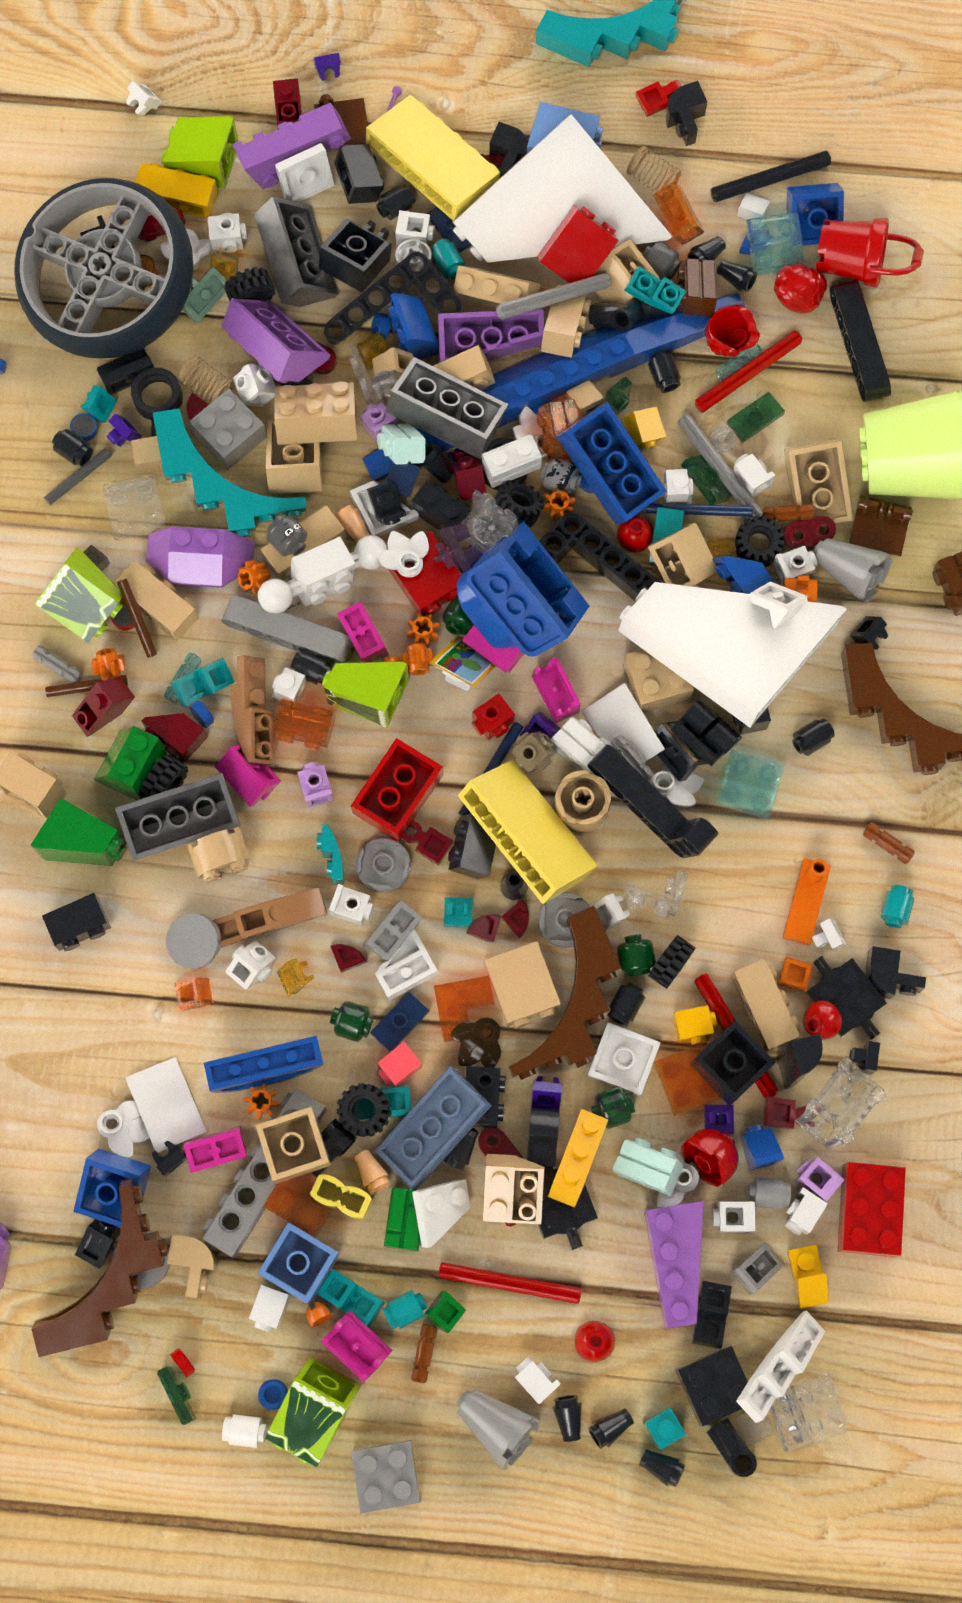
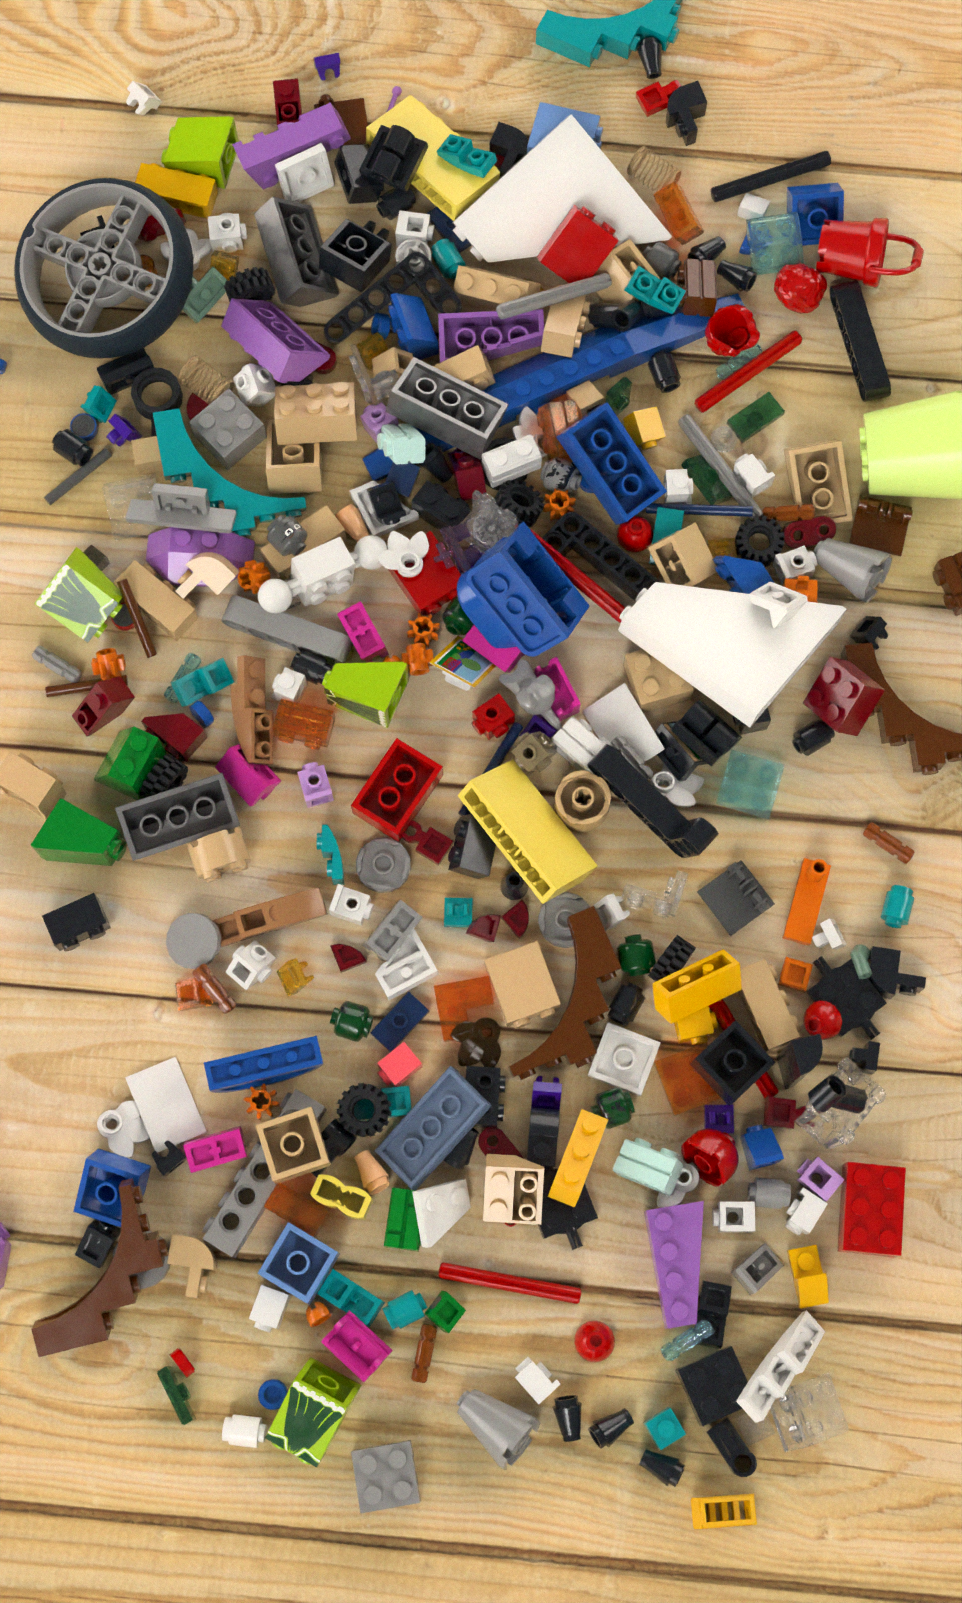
(181, 508): none -> light grey bracket
(211, 569): none -> brick
(214, 988): none -> dark orange axle
(394, 157): none -> black plate
(462, 154): none -> teal slope
(532, 693): none -> light grey animal
(584, 583): none -> red axle
(650, 54): none -> black cone
(687, 1340): none -> clear light blue axle
(697, 986): none -> yellow brick
(699, 1513): none -> yellow slope
(735, 897): none -> dark grey hinge
(835, 1094): none -> black piece
(843, 696): none -> dark red brick
(860, 956): none -> sand green arm

